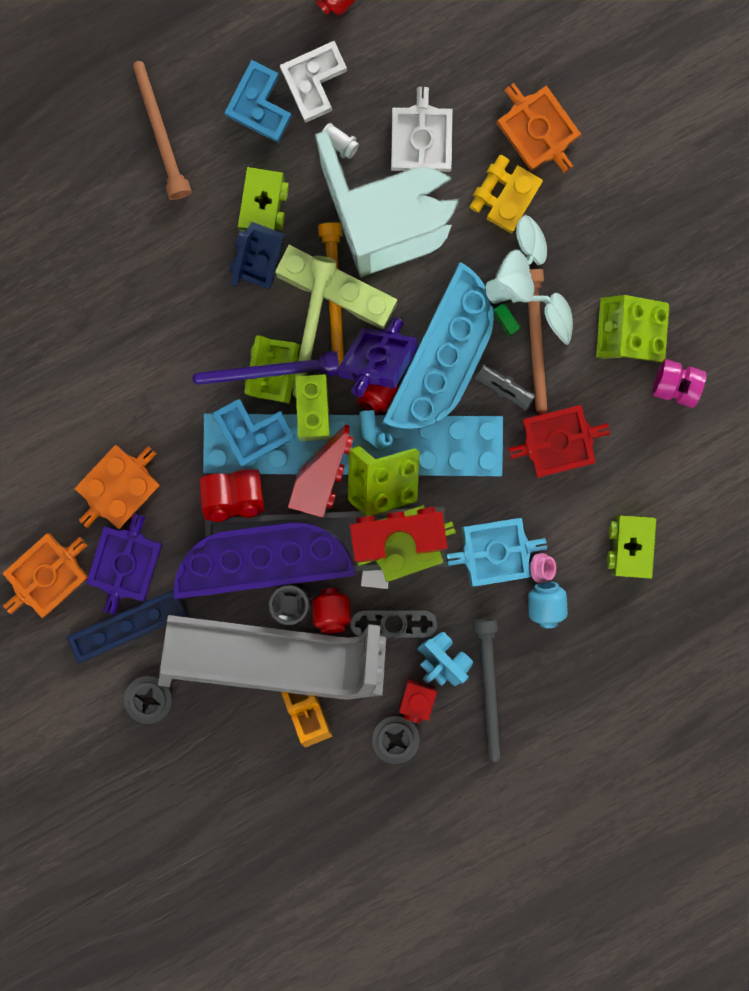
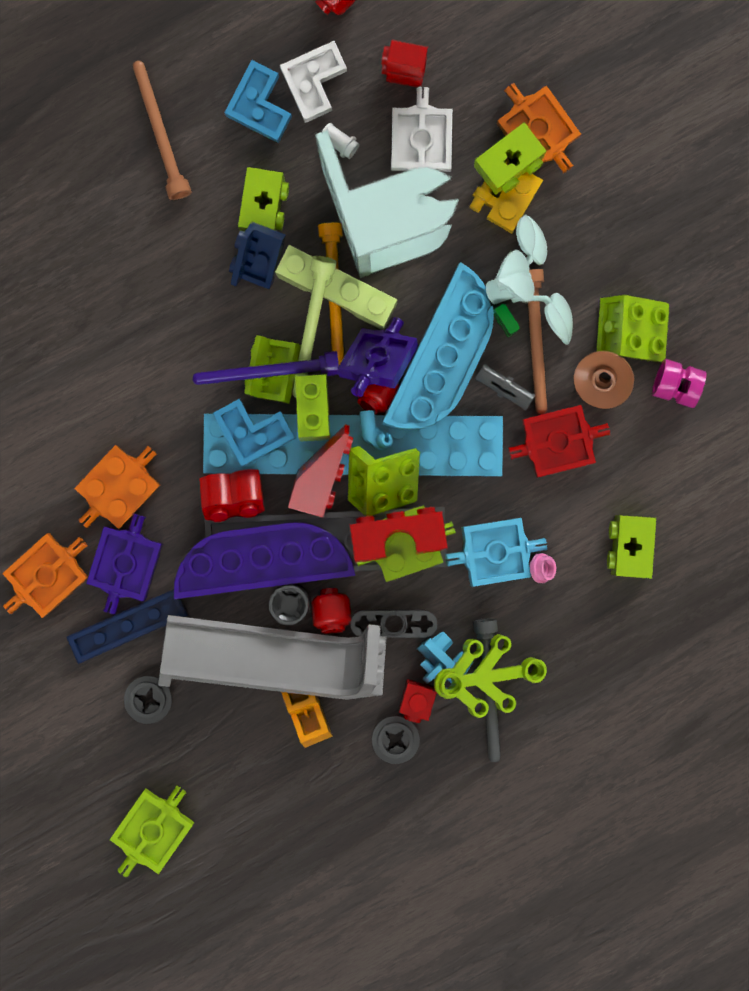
(151, 831): none -> lime plate
(374, 579): white piece -> none
(404, 63): none -> red brick
(485, 677): none -> lime plant
(519, 144): none -> lime brick
(547, 604): medium azure head -> none
(602, 392): none -> nougat dish

